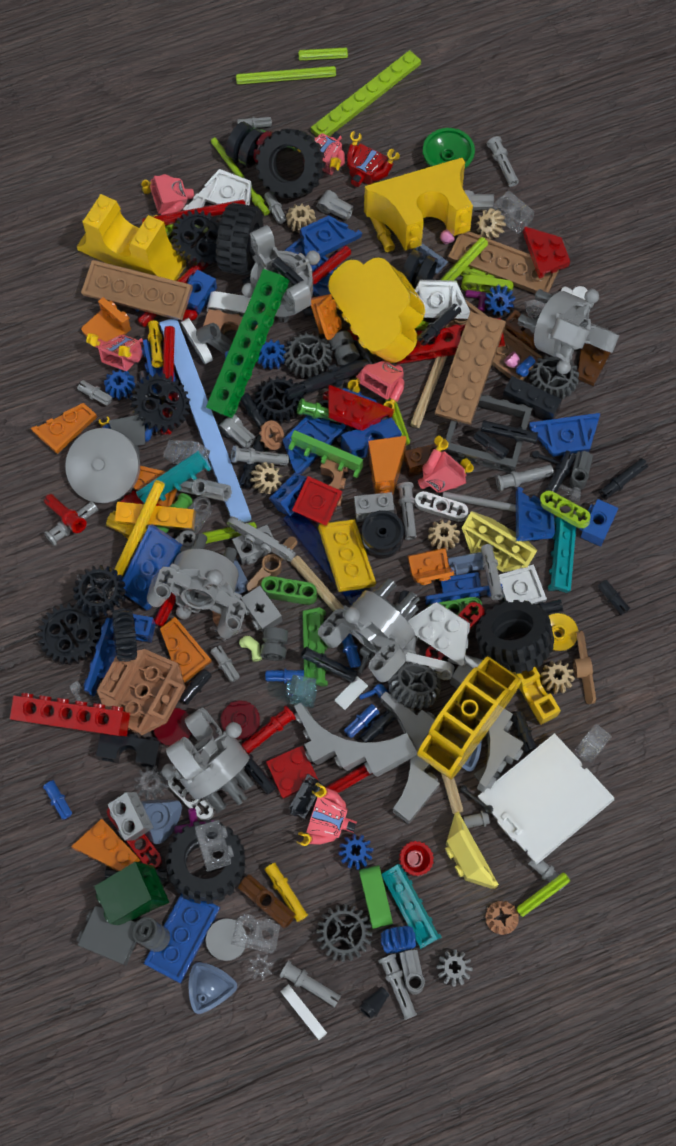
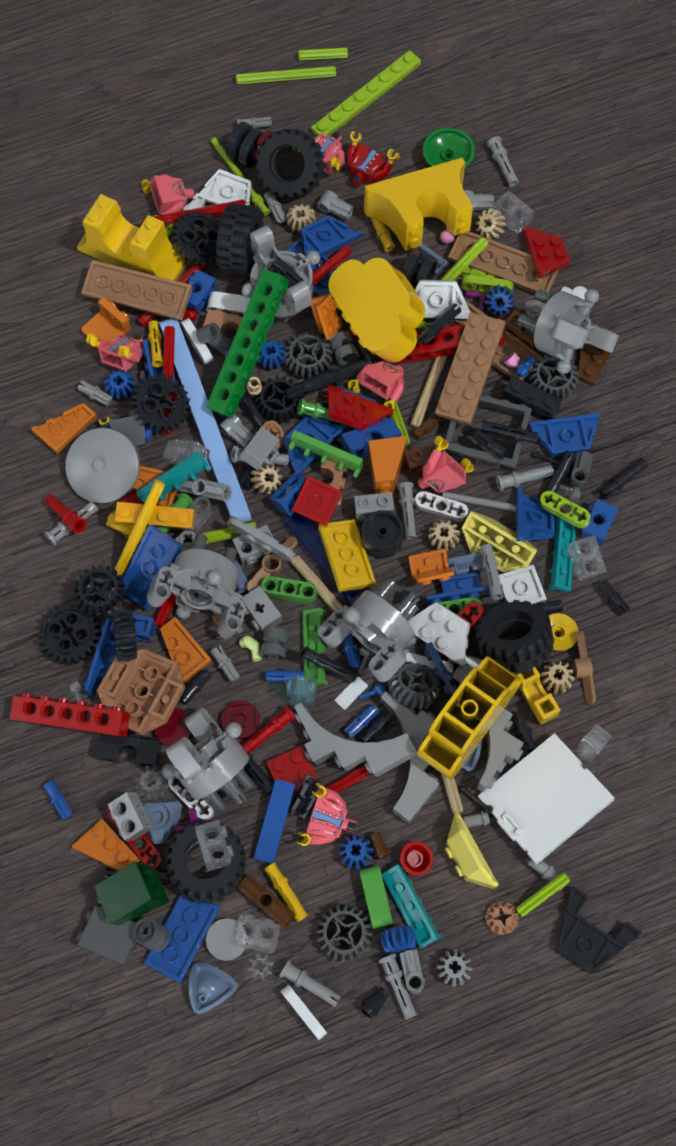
(254, 386): none -> tan pin
(260, 448): none -> light grey piece
(274, 821): none -> blue tile
(378, 846): none -> reddish brown pin
(427, 426): none -> reddish brown axle
(440, 669): none -> dark blue wing
(586, 943): none -> black wing
(592, 557): none -> clear brick

